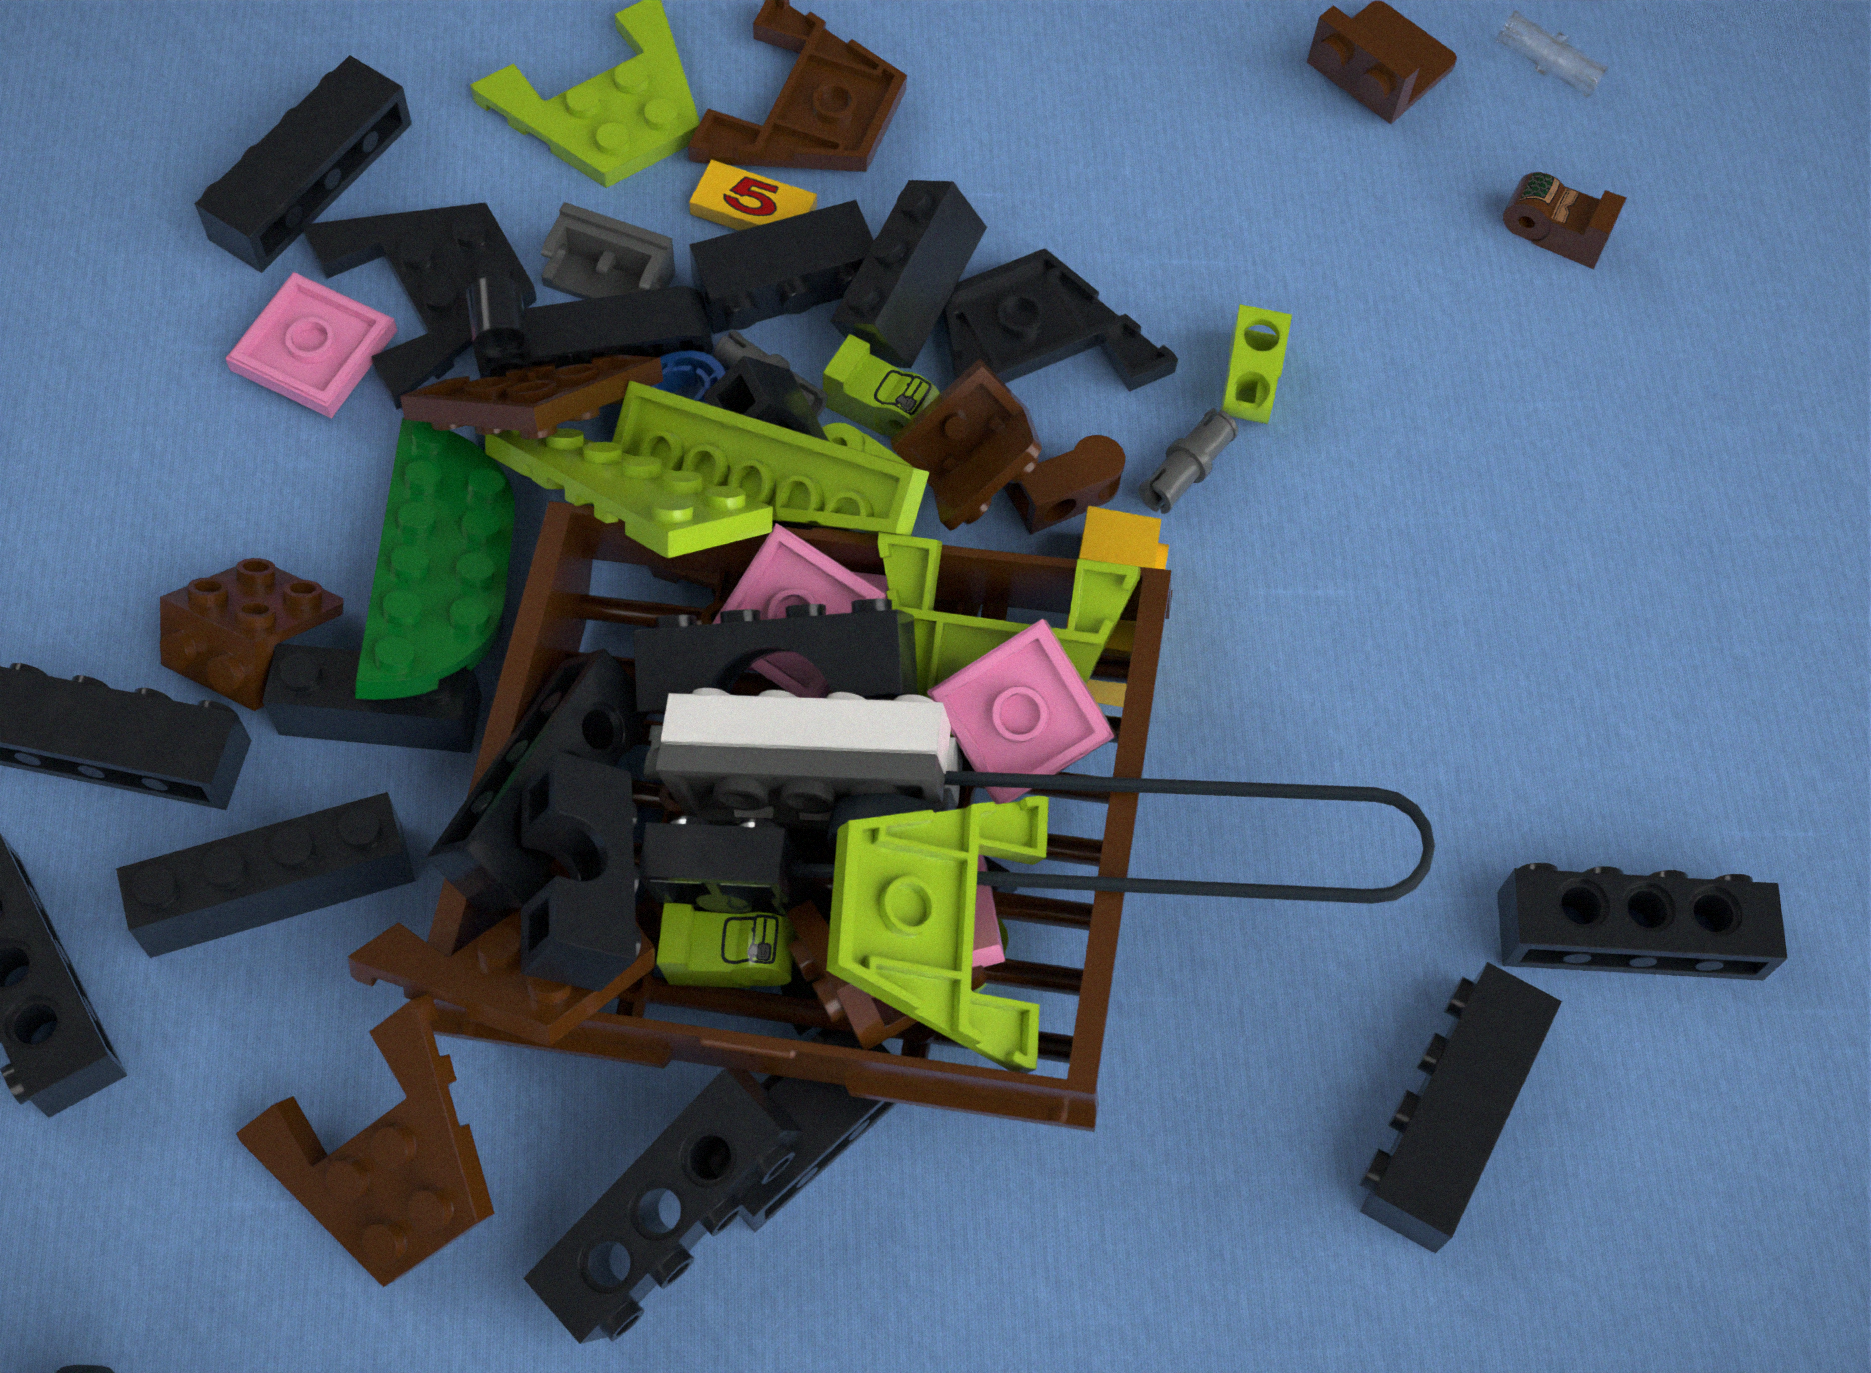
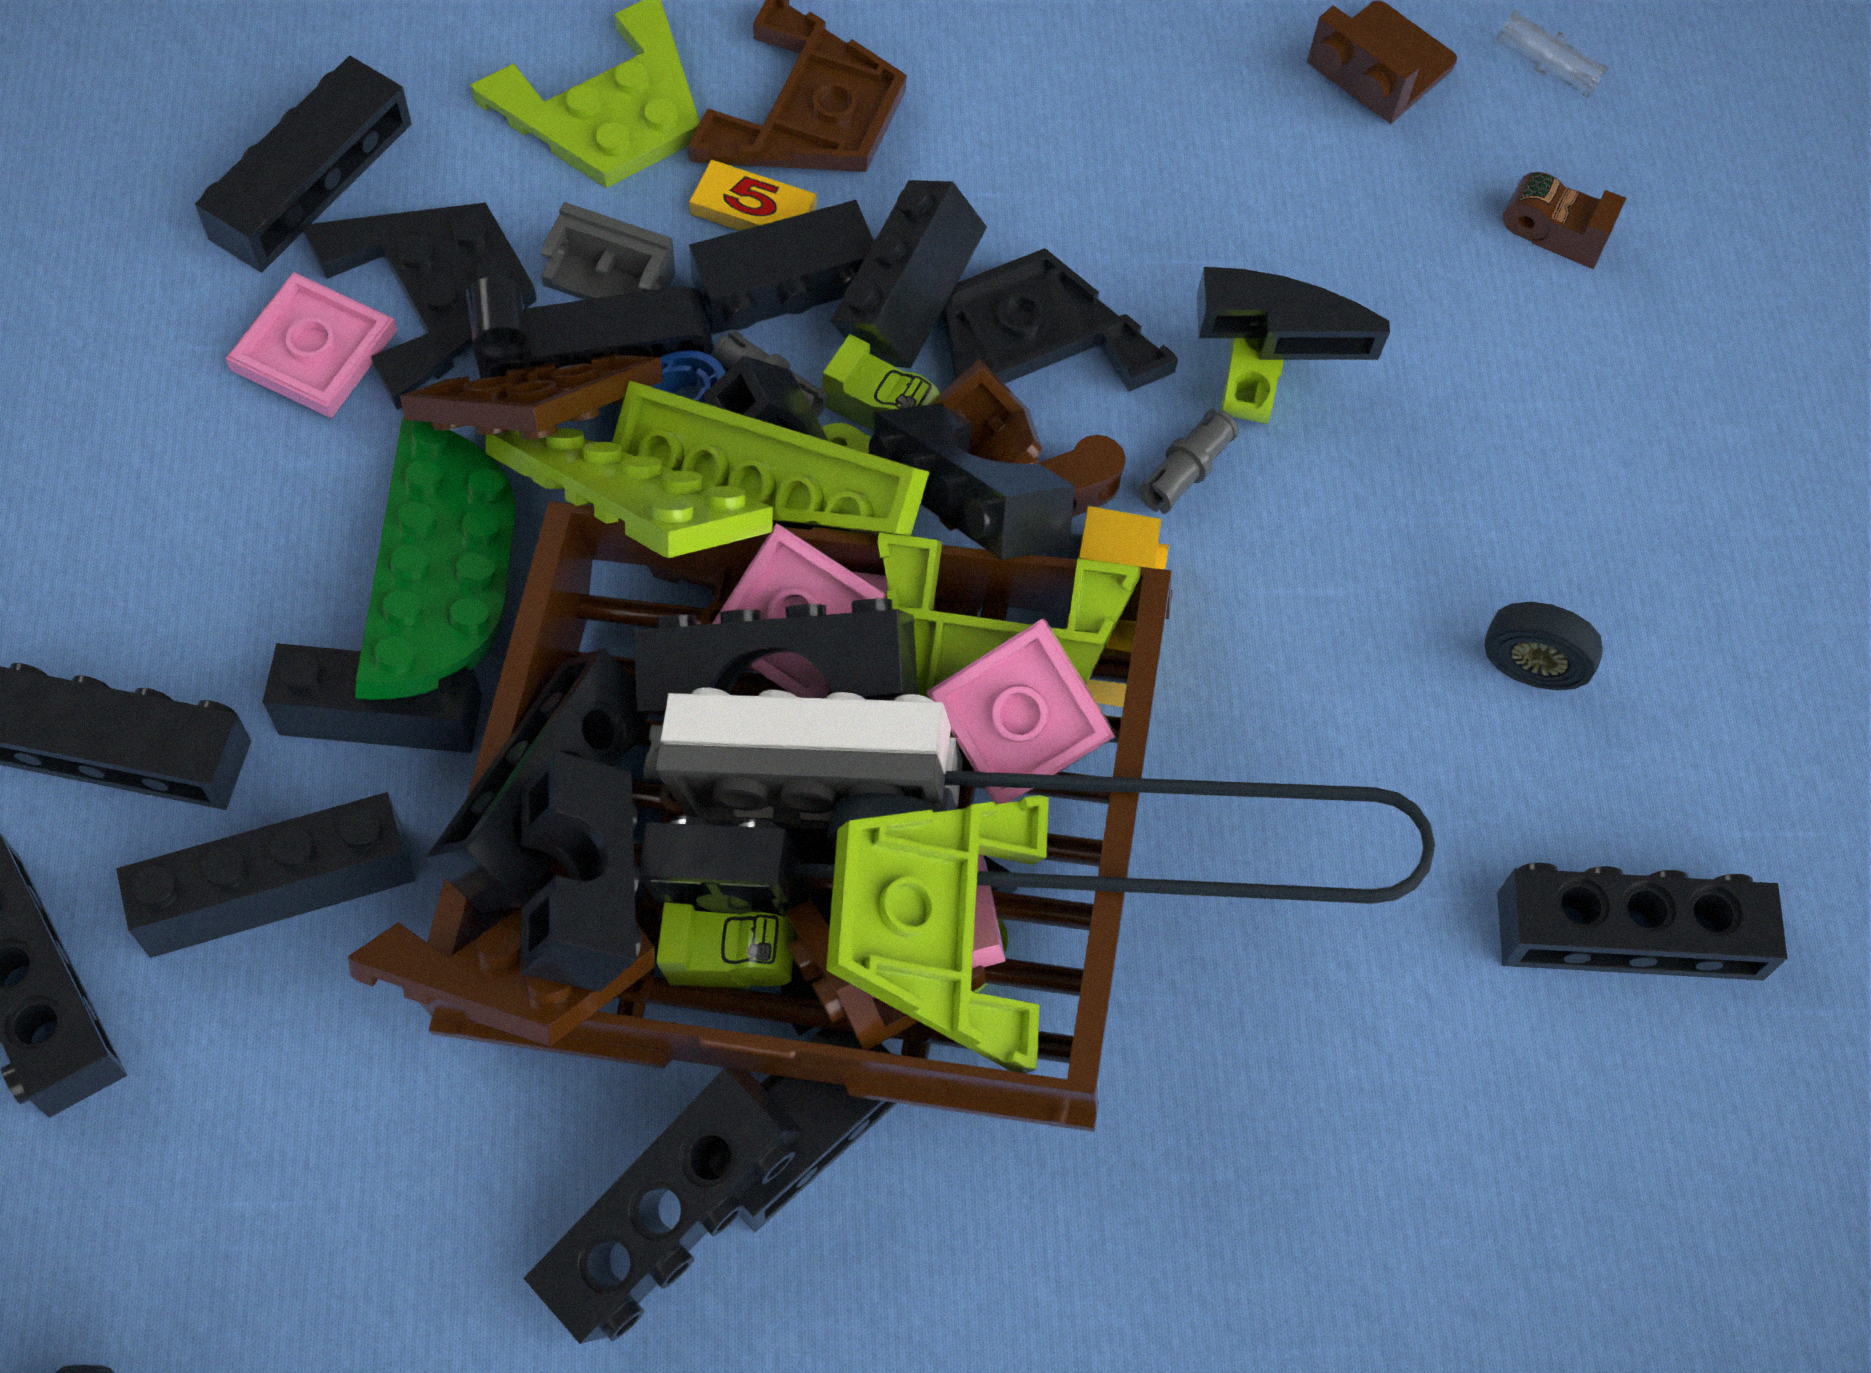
(227, 626): reddish brown bracket -> none
(403, 1180): reddish brown wing -> none
(995, 503): none -> black arch
(1287, 317): none -> black slope
(1460, 1107): black brick -> none
(1543, 646): none -> black bush

